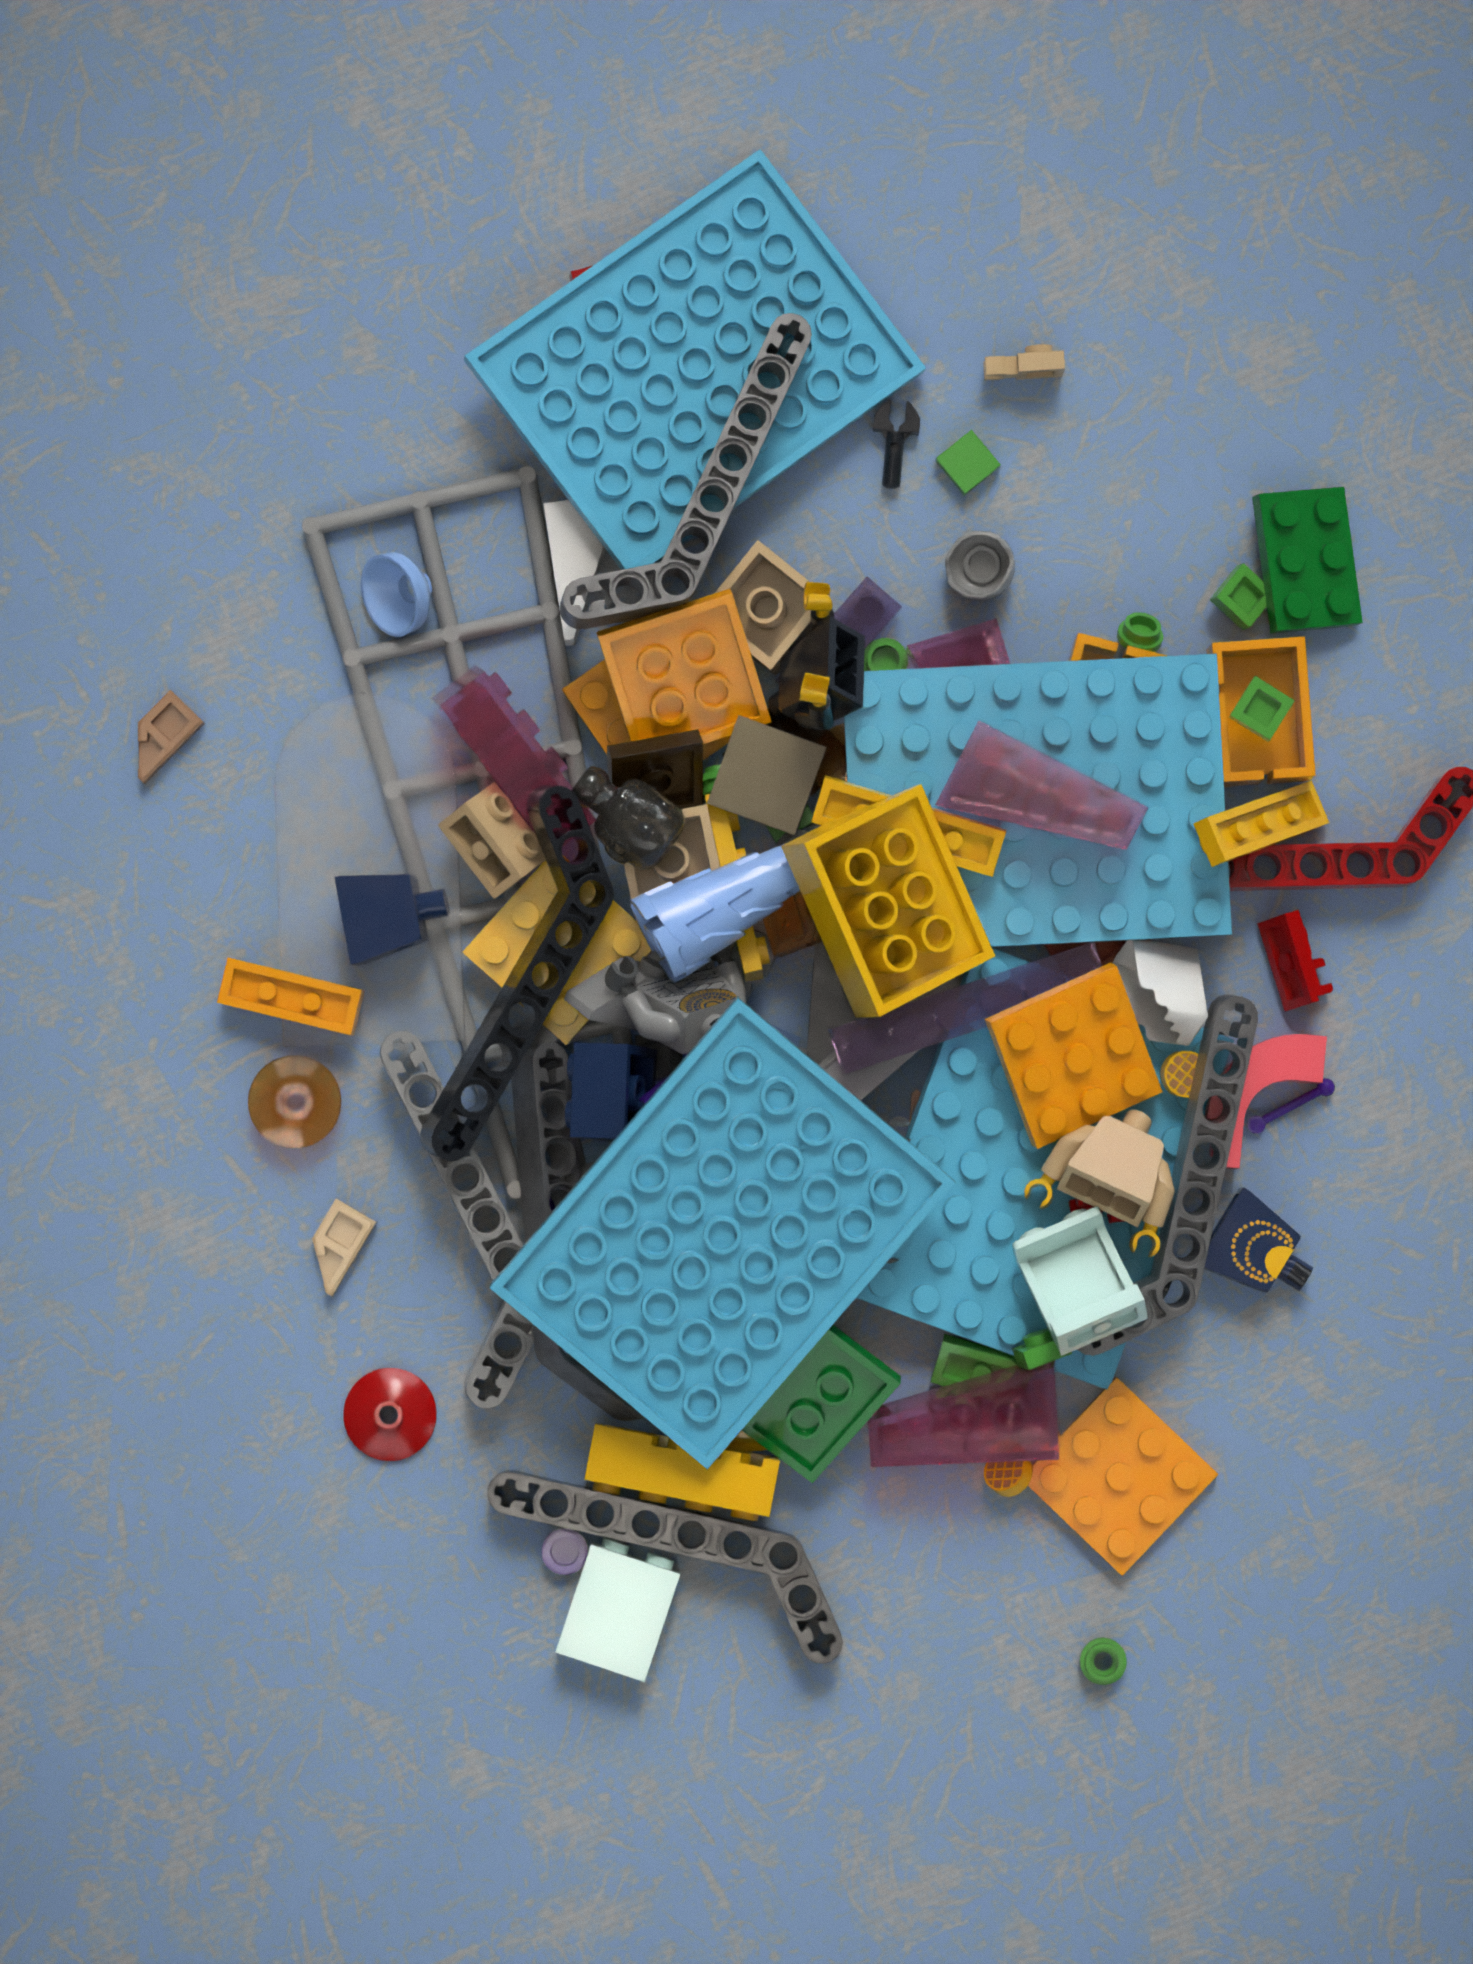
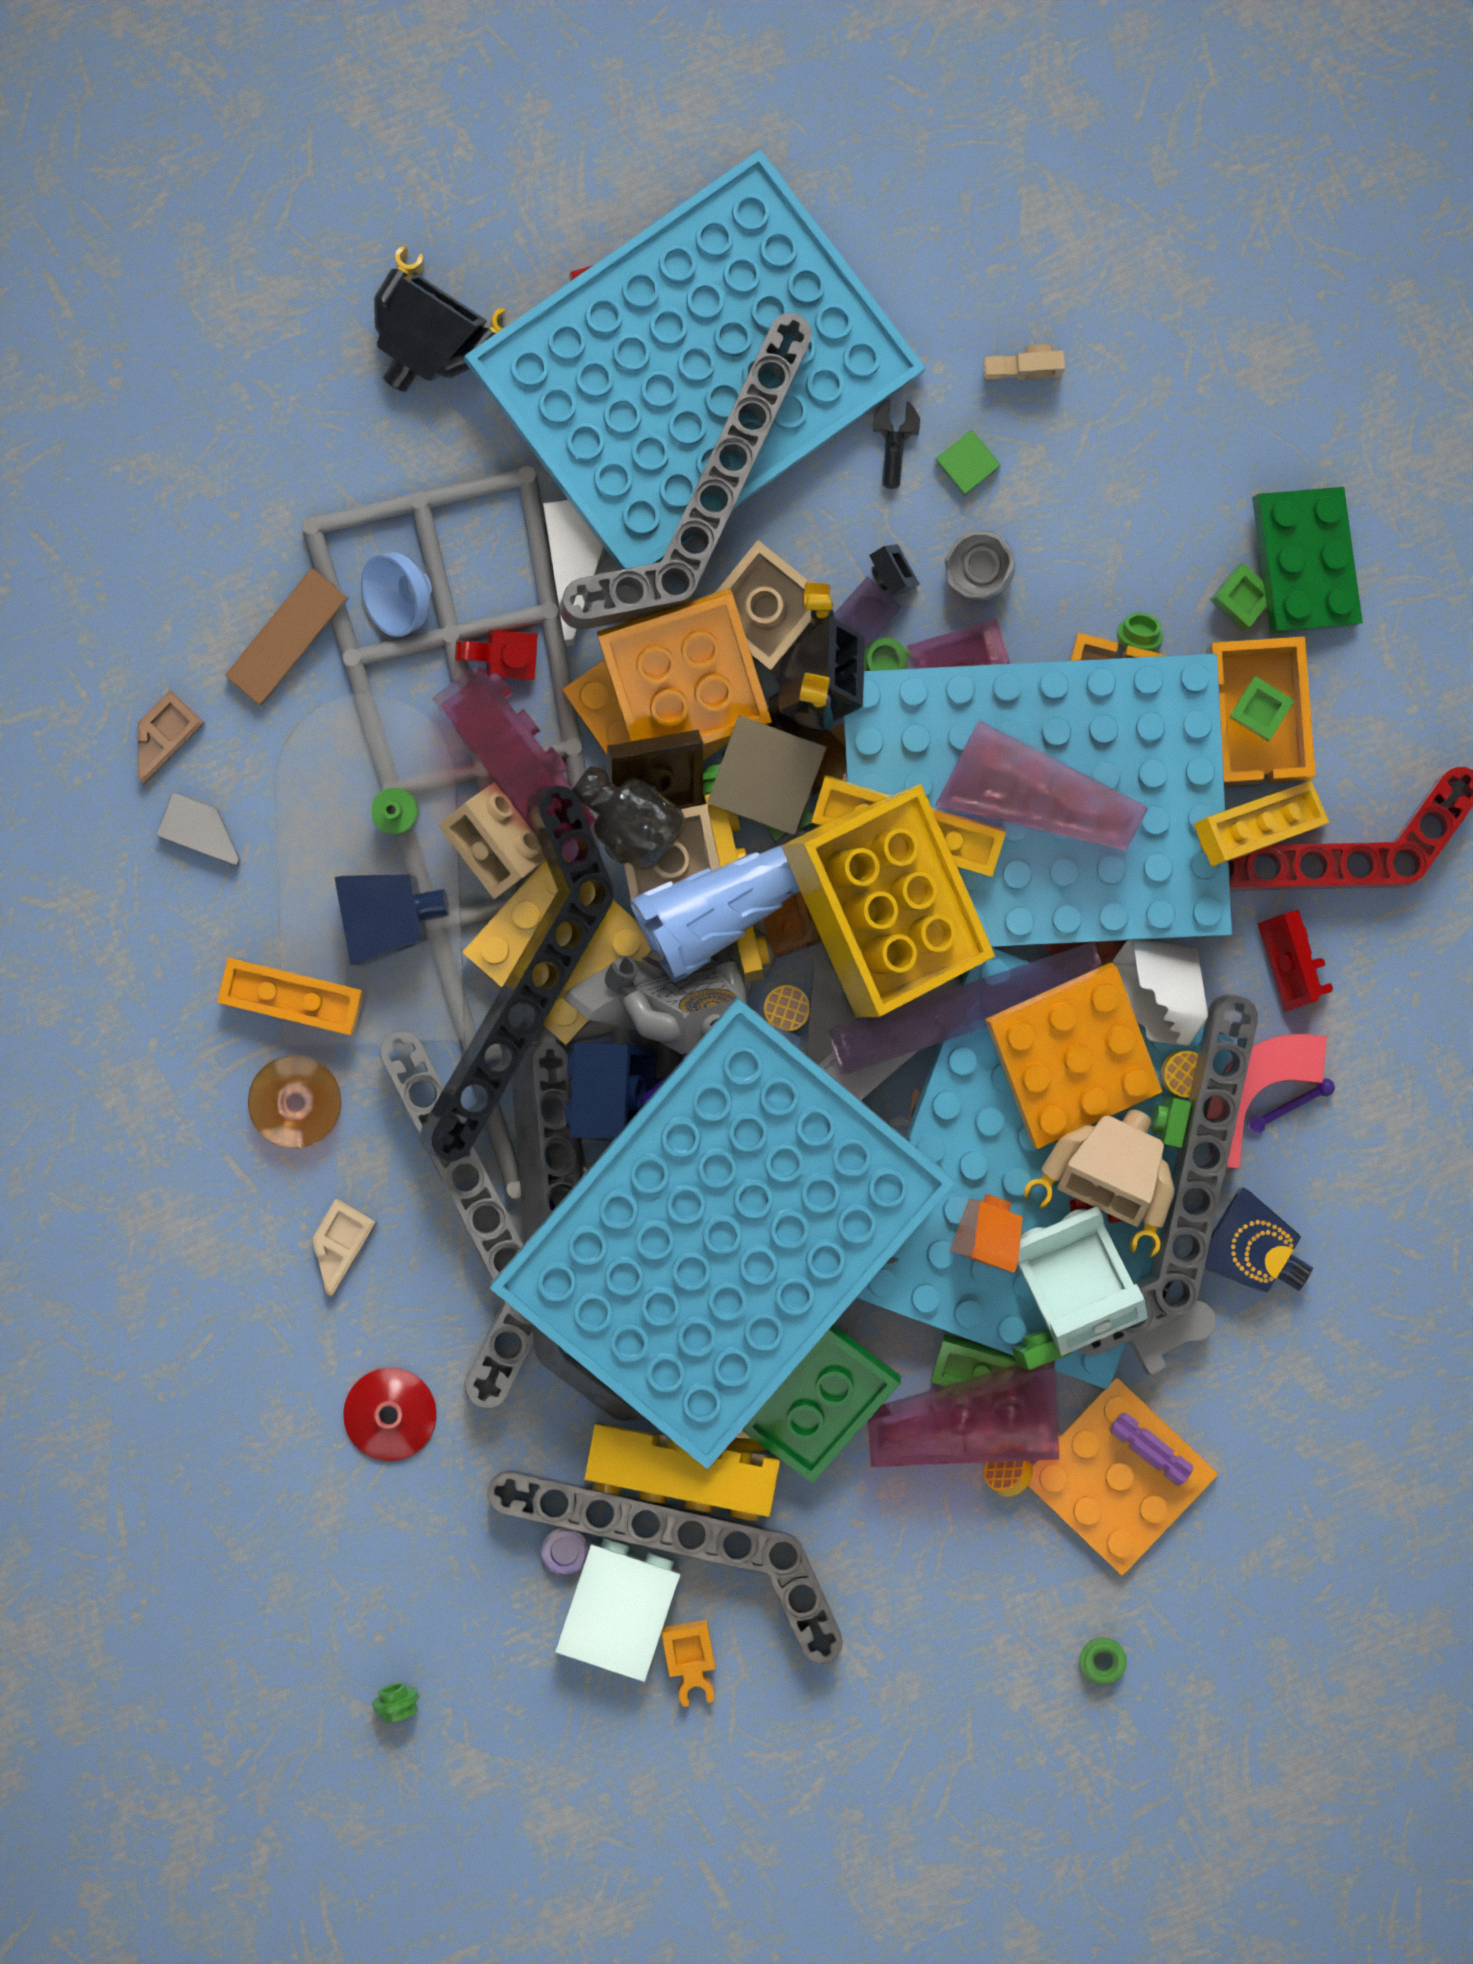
(197, 828): none -> light grey tile
(287, 636): none -> medium nougat tile
(396, 1702): none -> bright green plate
(405, 815): none -> bright green tile
(424, 326): none -> black torso
(506, 653): none -> red plate
(689, 1654): none -> light orange plate
(787, 1008): none -> tile
(893, 570): none -> black plate
(989, 1233): none -> orange slope
(1151, 1448): none -> medium lavender axle
(1170, 1121): none -> bright green plate
(1191, 1326): none -> light grey leg

